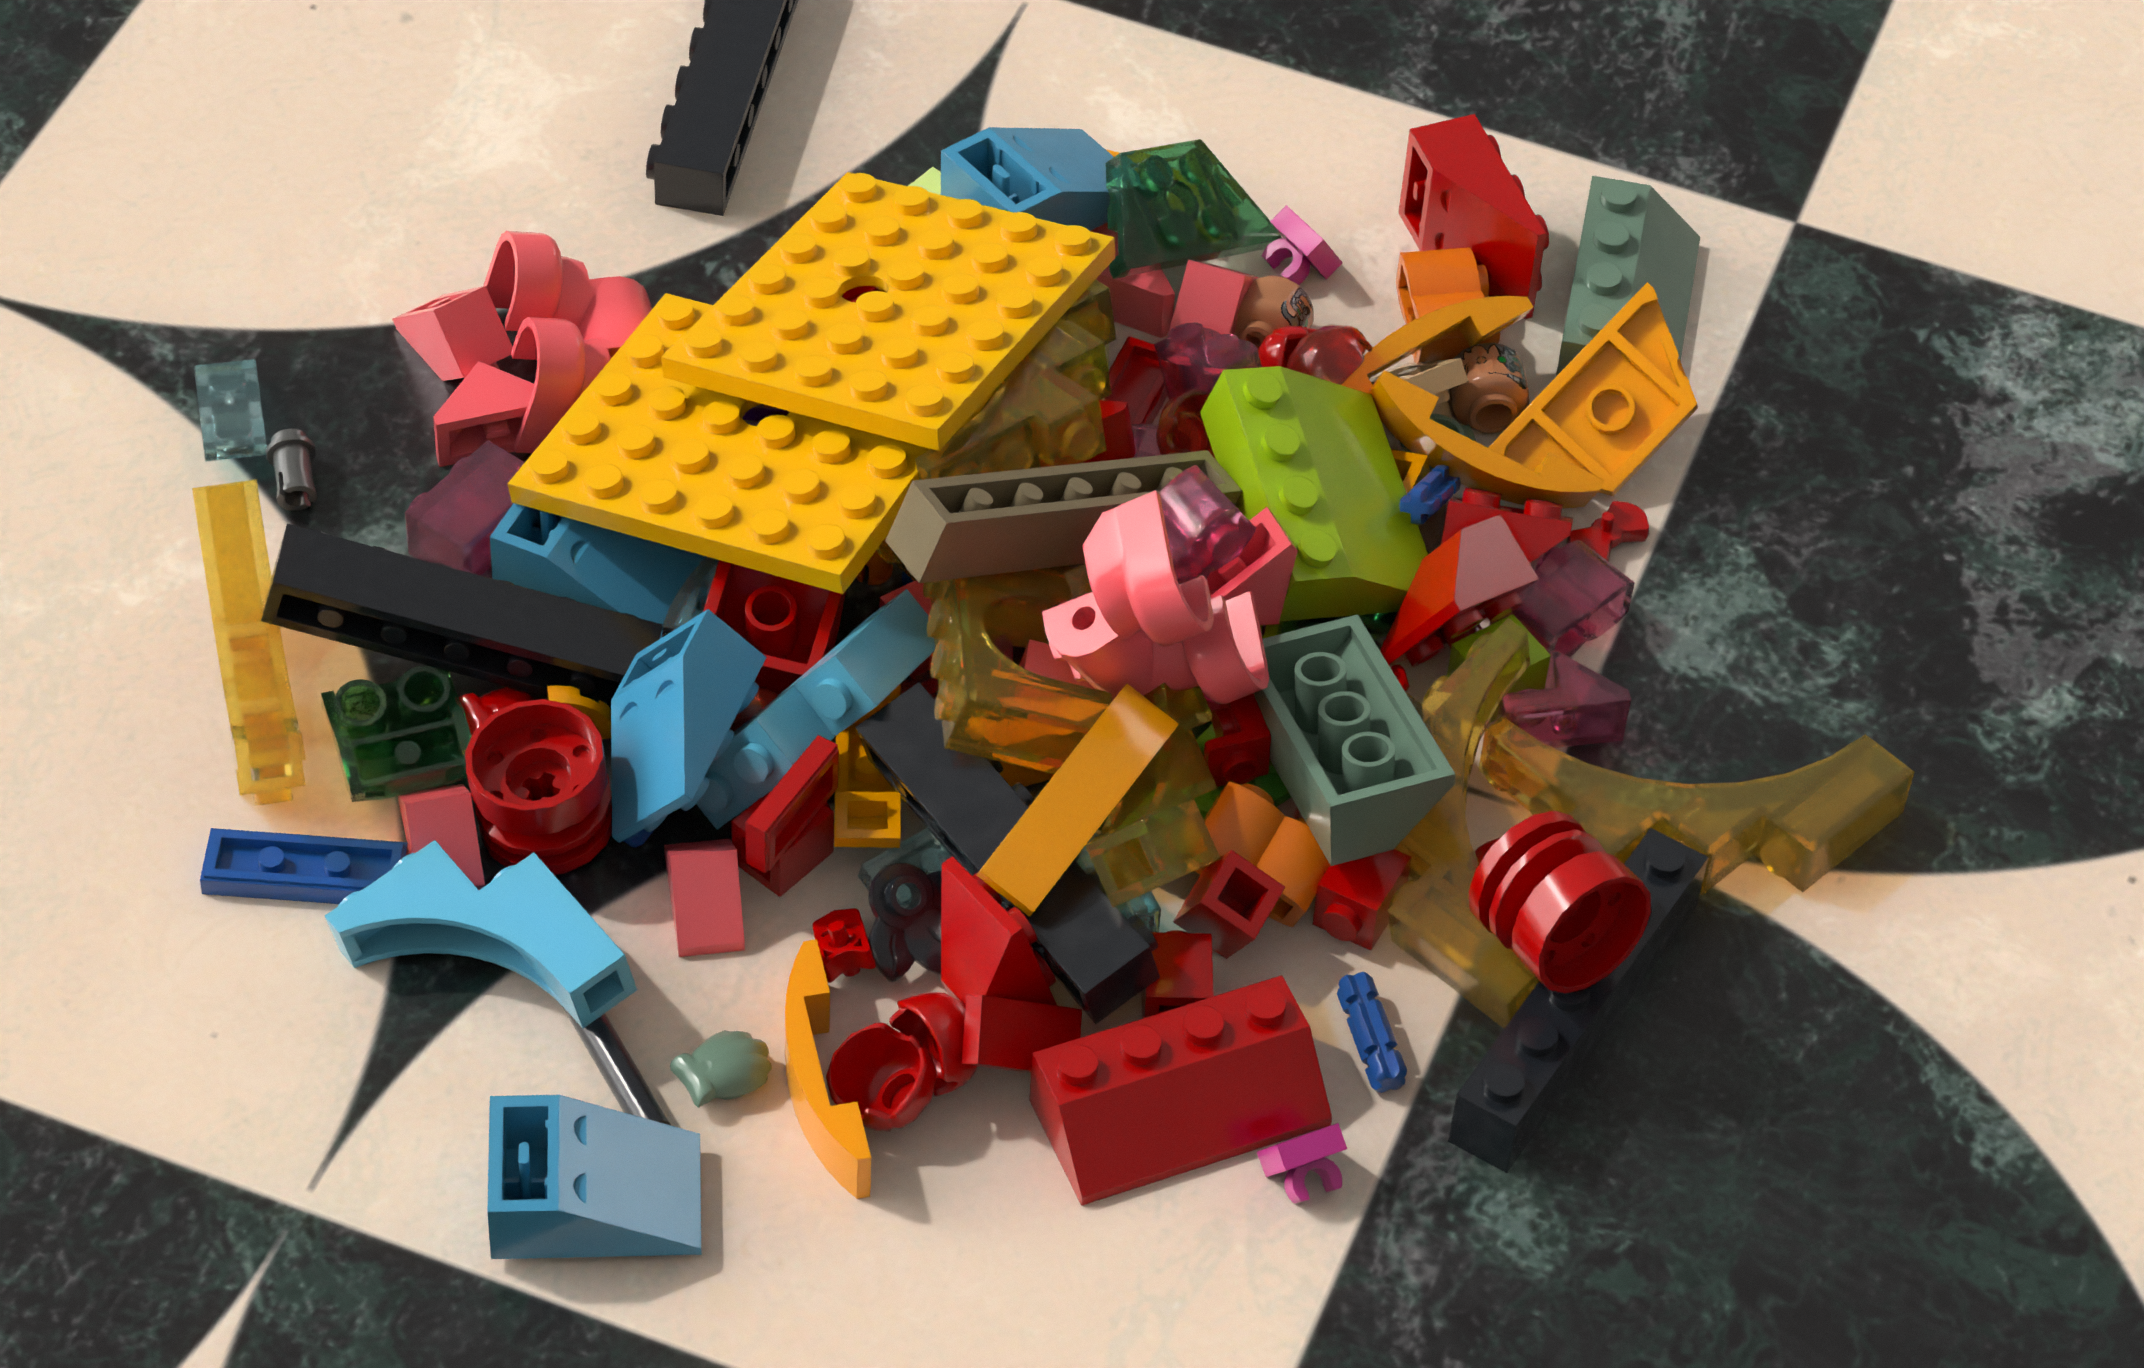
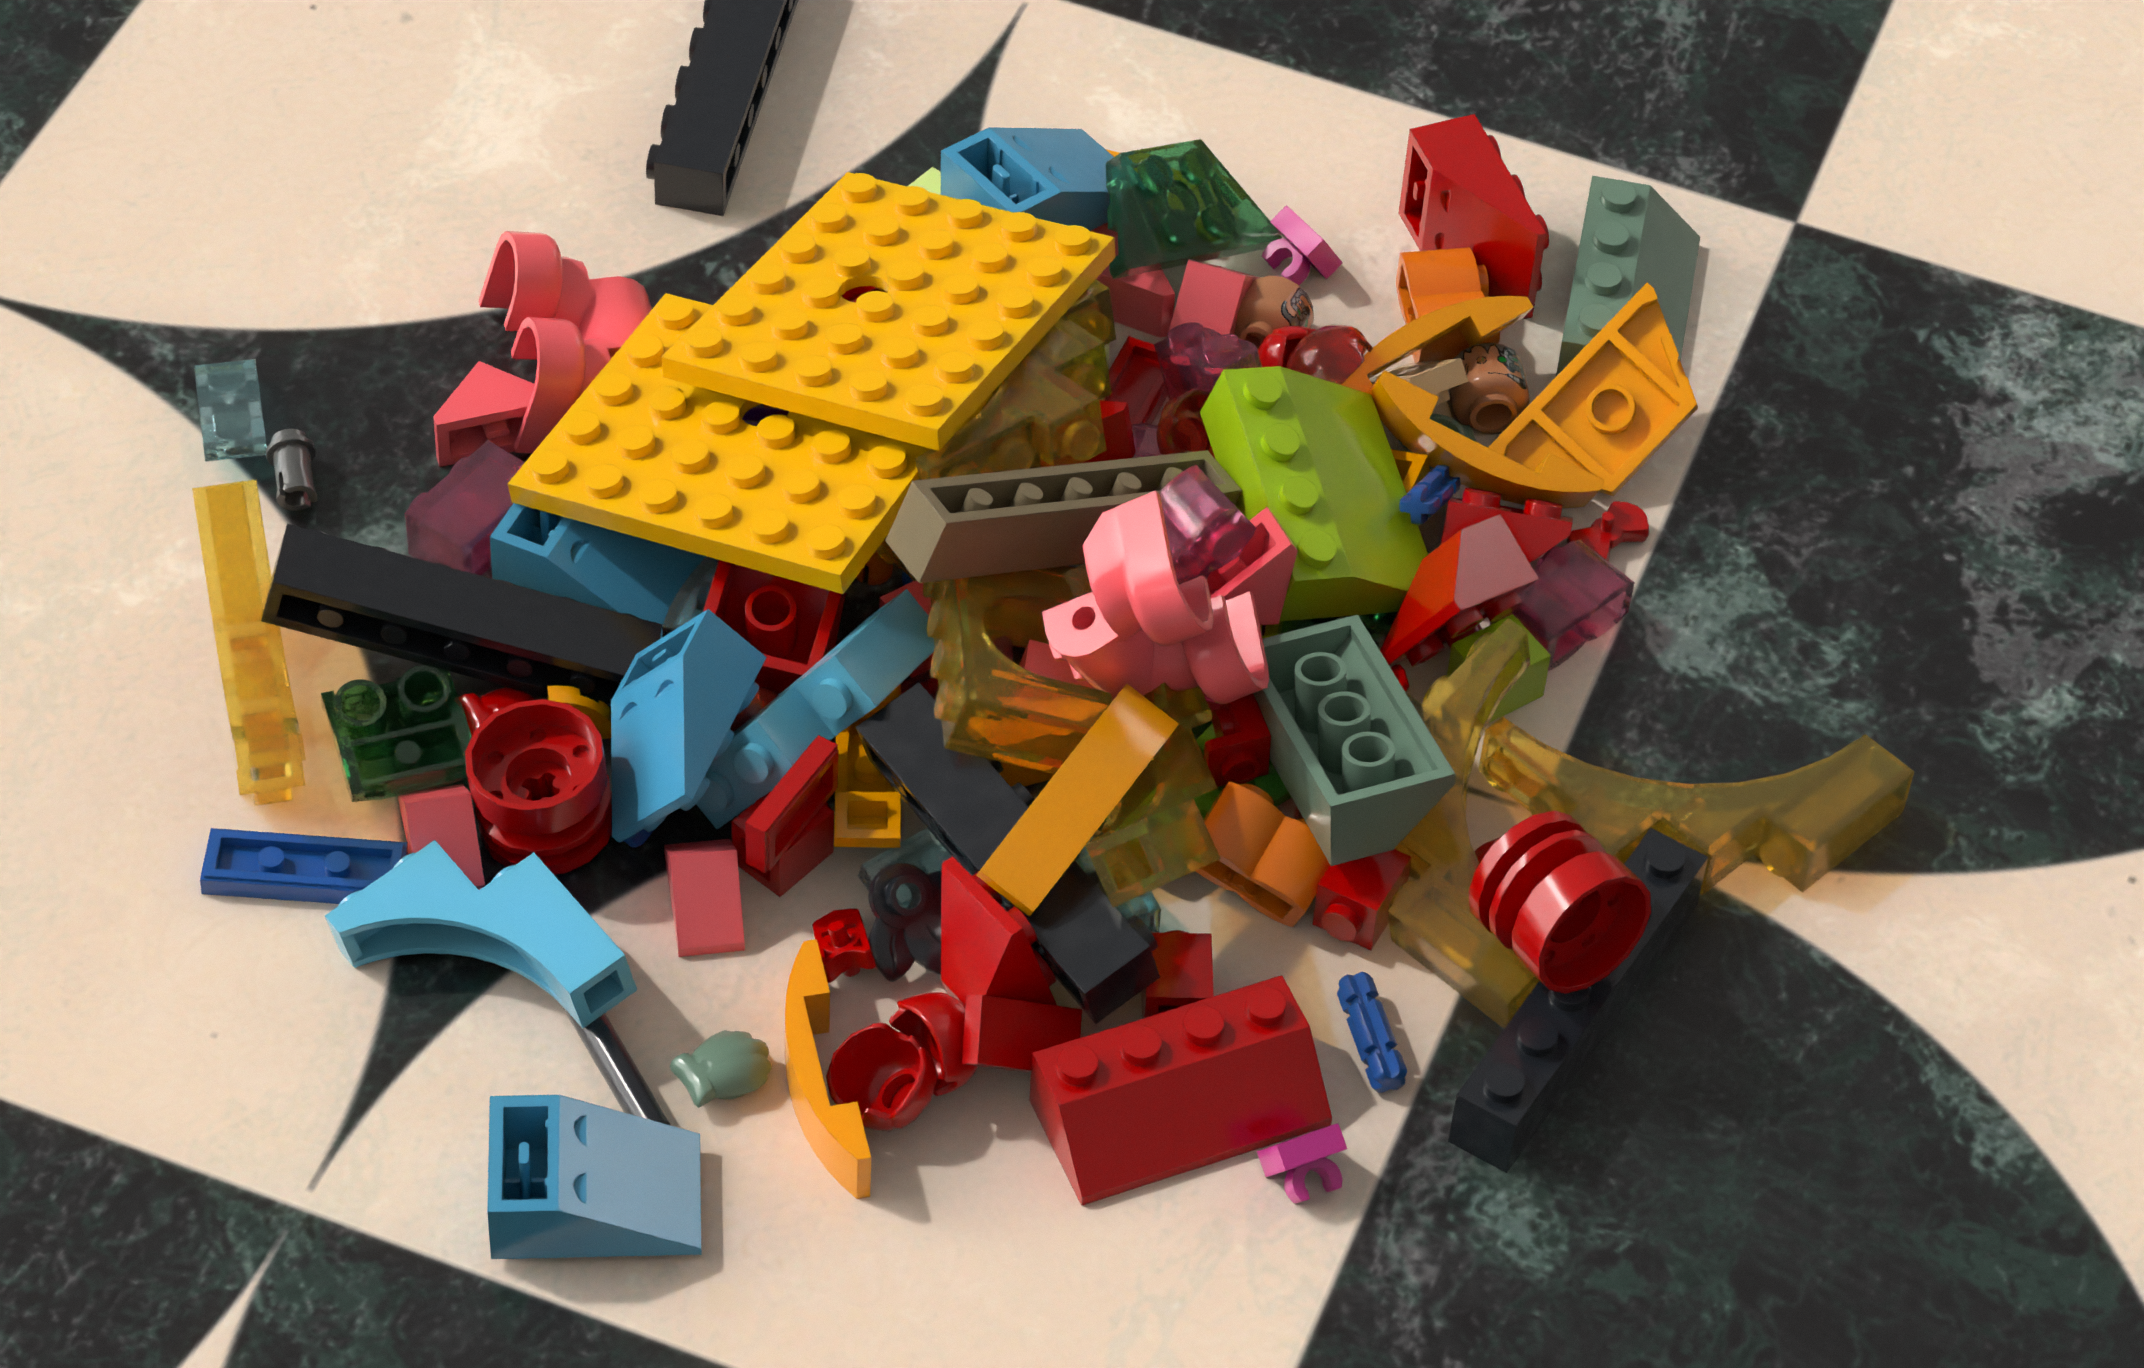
(456, 332): coral slope -> none
(1229, 903): red brick -> none
(1572, 708): clear pink slope -> none

